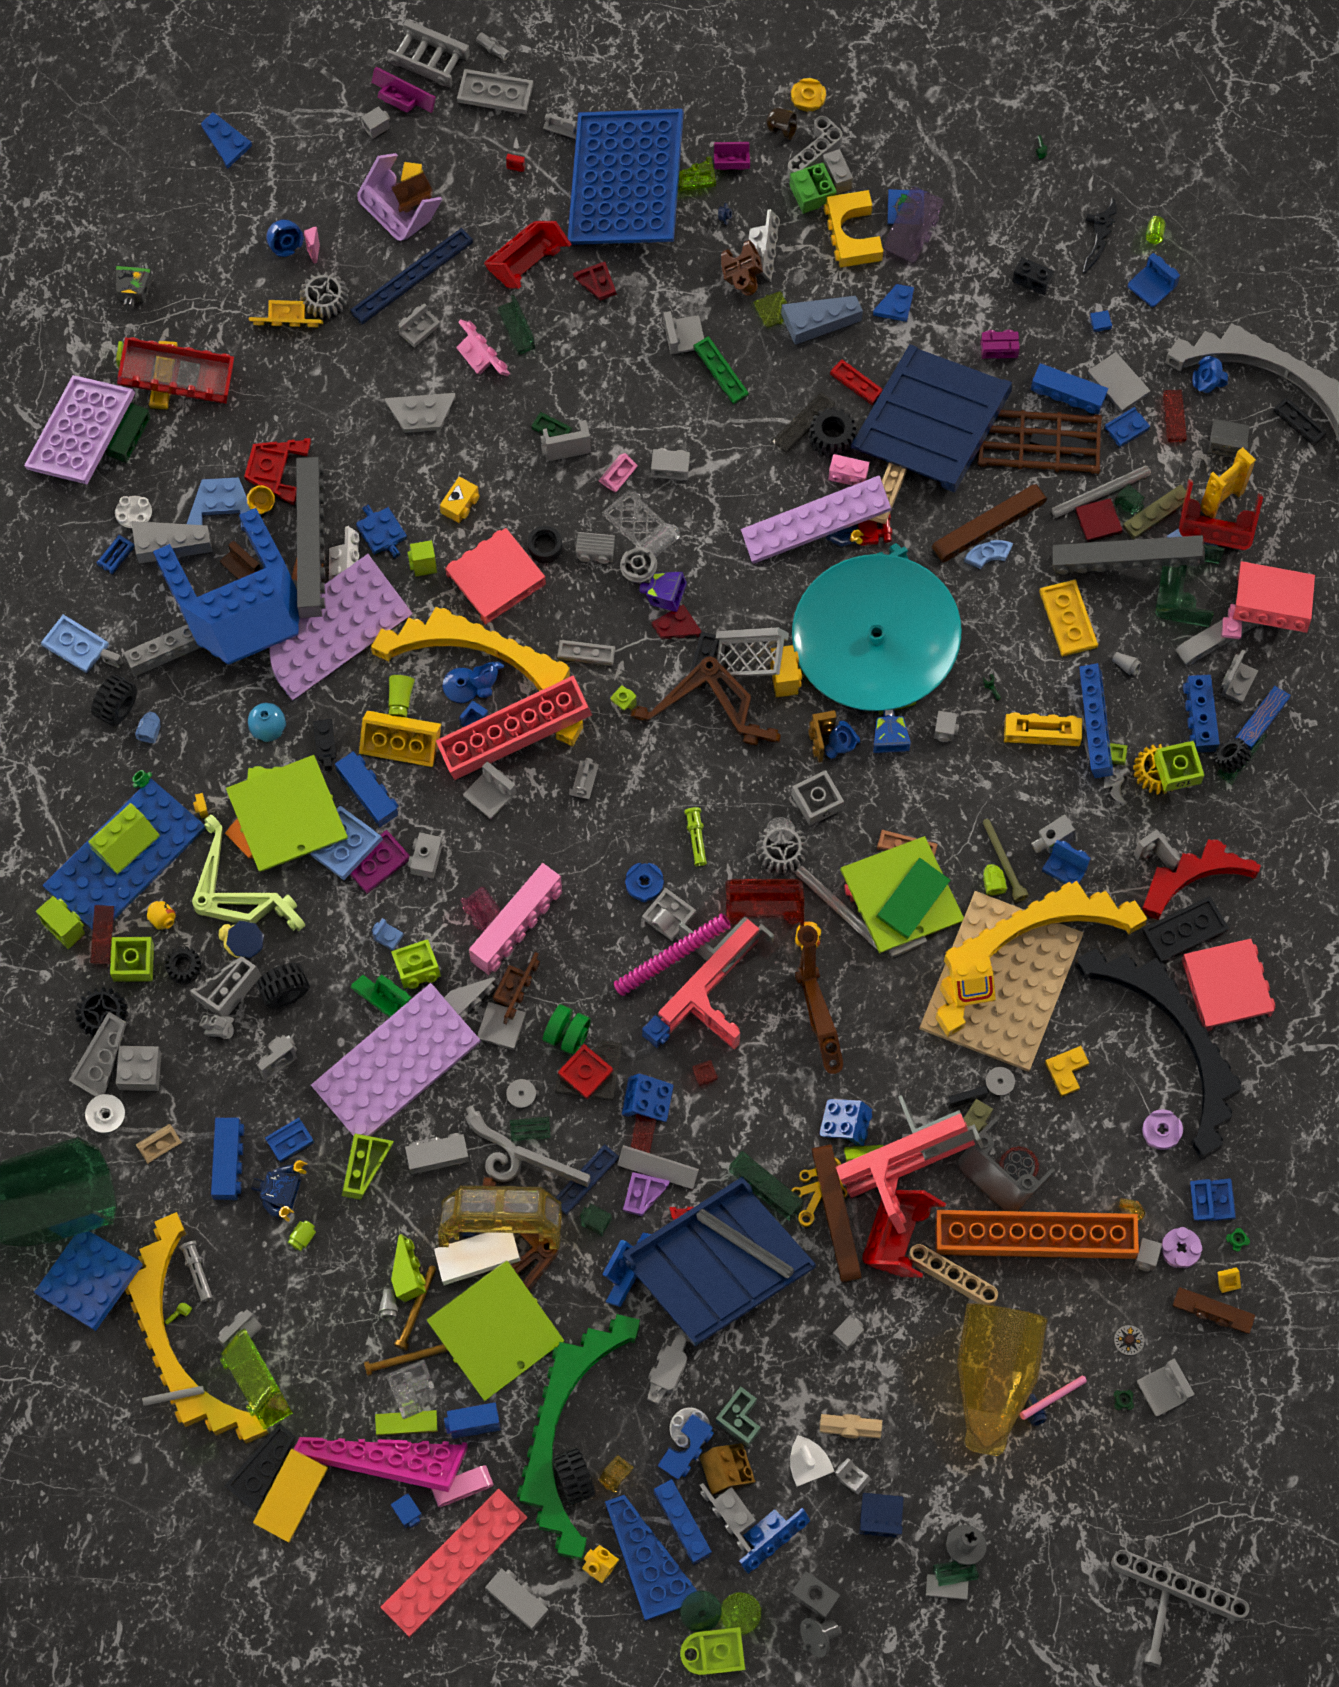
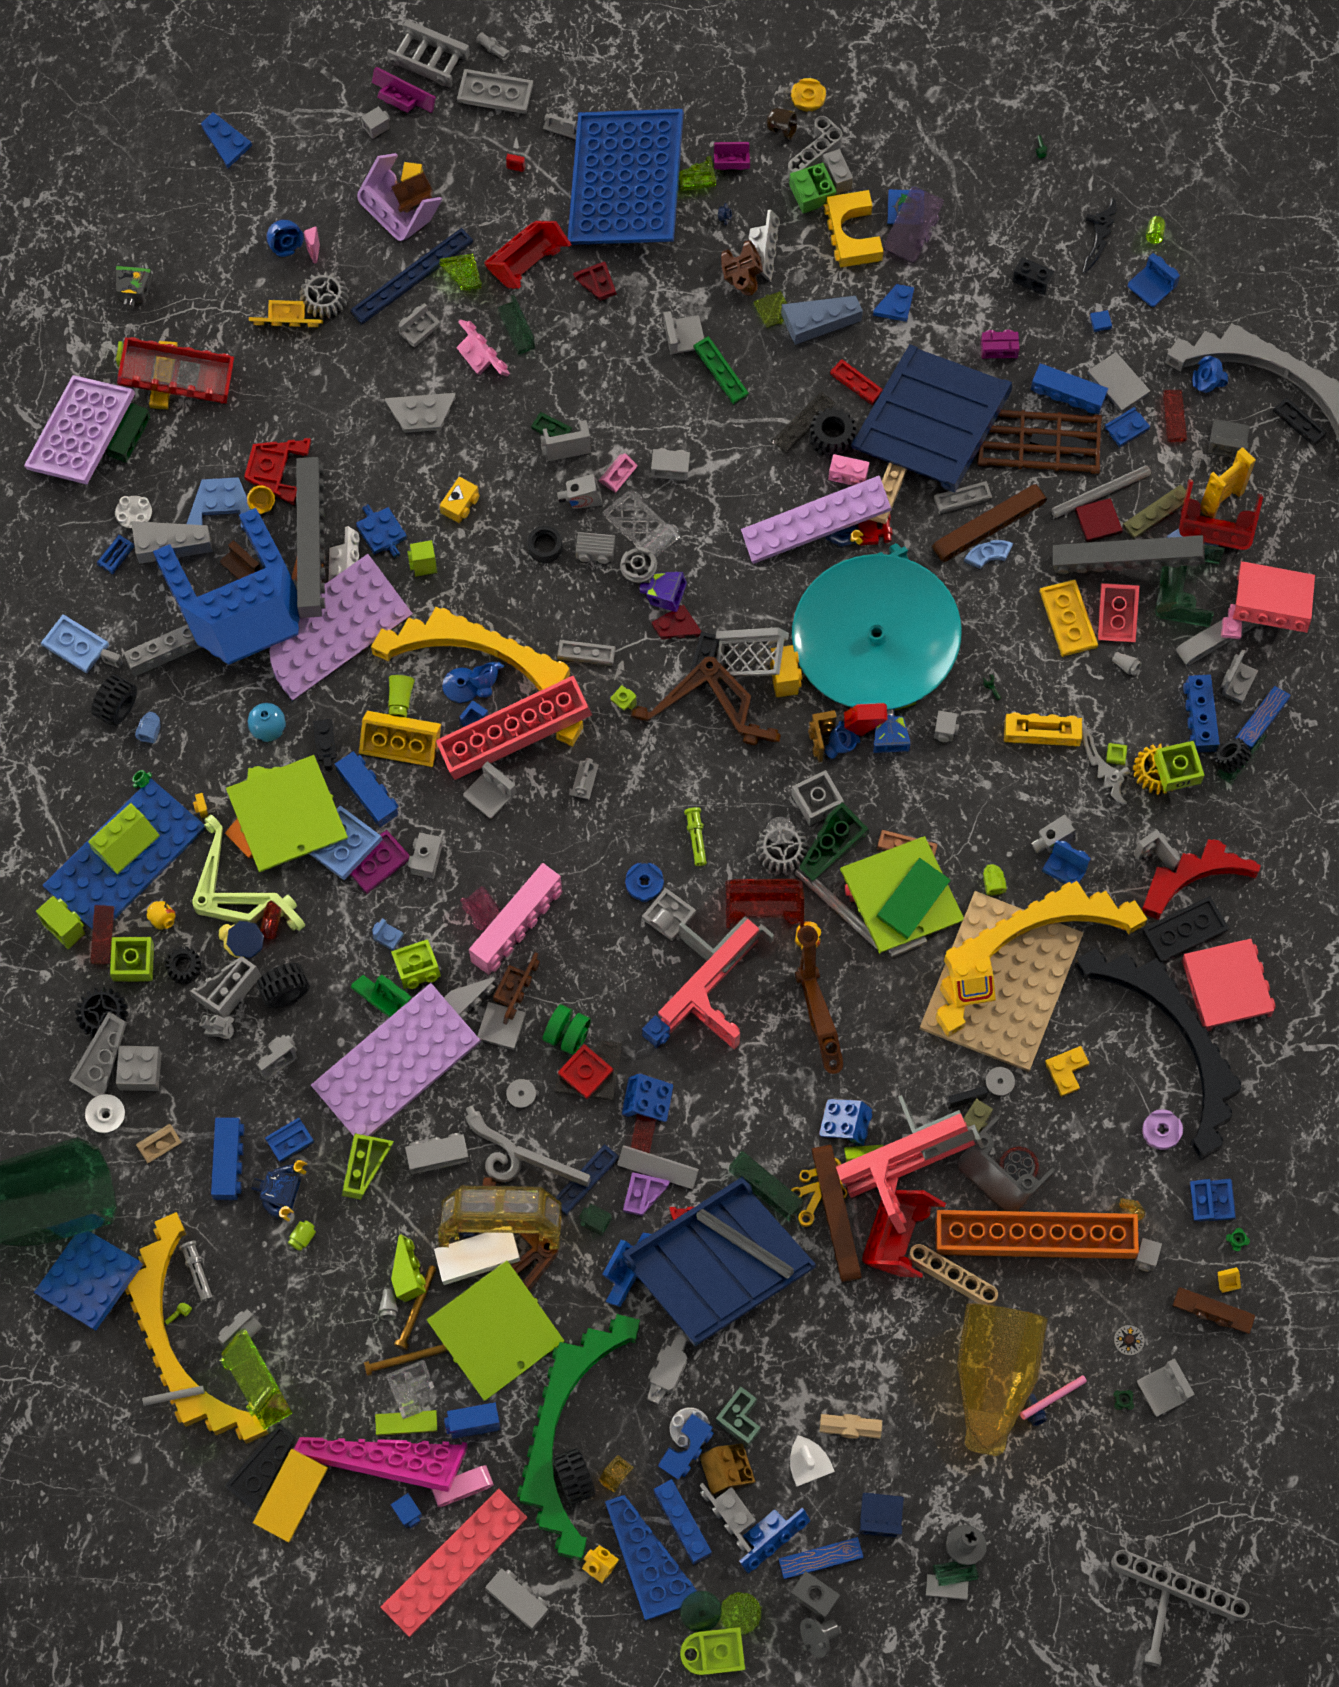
(270, 920): none -> clear red hinge
(462, 270): none -> clear neon green wing
(496, 575): coral panel -> none
(547, 1134): clear green tile -> none
(581, 492): none -> light grey torso
(671, 955): dark pink piece -> none
(704, 1072): clear red plate -> none
(820, 1558): none -> blue tile
(835, 839): none -> dark green wedge
(848, 1332): light grey brick -> none
(852, 1476): light grey bracket -> none
(865, 717): none -> red slope
(963, 497): none -> light grey tile
(1019, 893): olive piece -> none
(1096, 721): blue brick -> none
(1118, 612): none -> coral slope
(1130, 500): clear green brick -> none
(1181, 1259): lavender plate -> none

